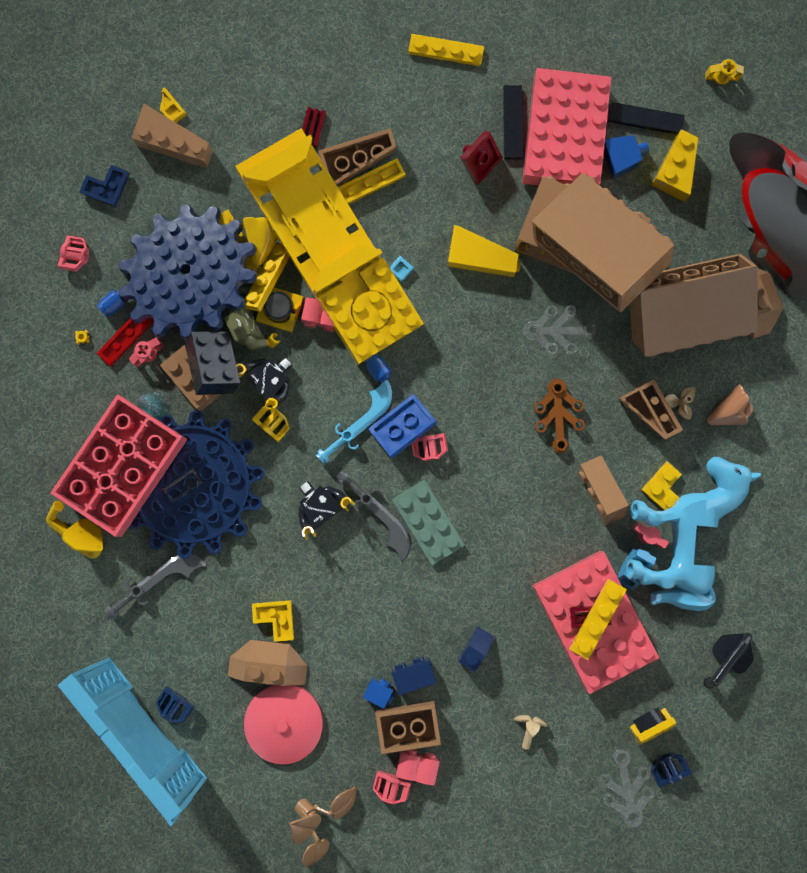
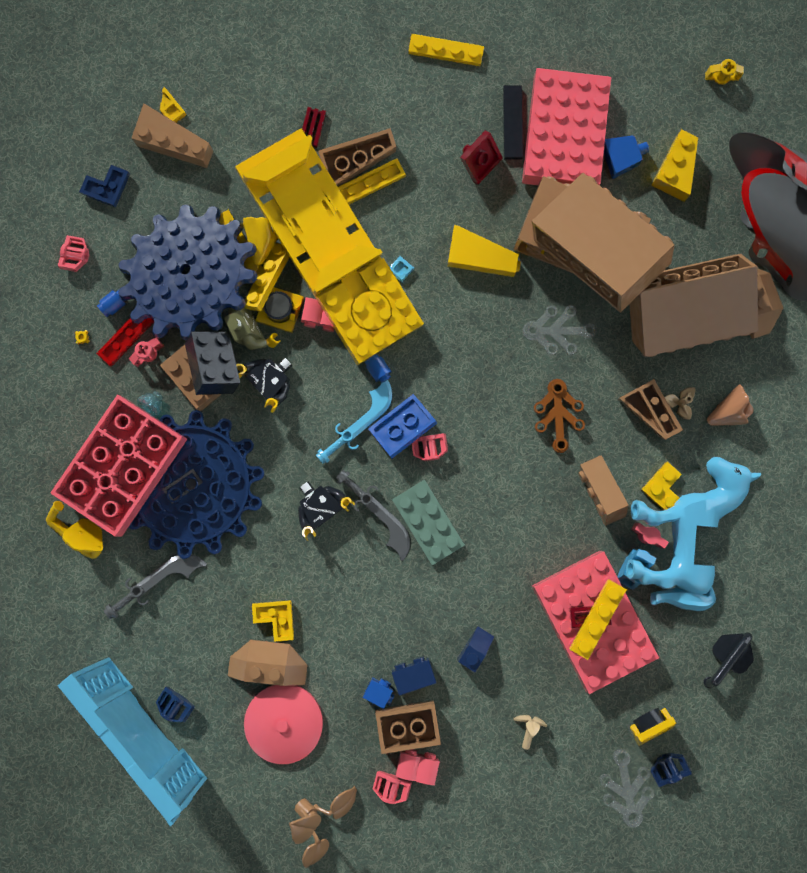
(274, 424): yellow piece -> none
(645, 118): black tile -> none

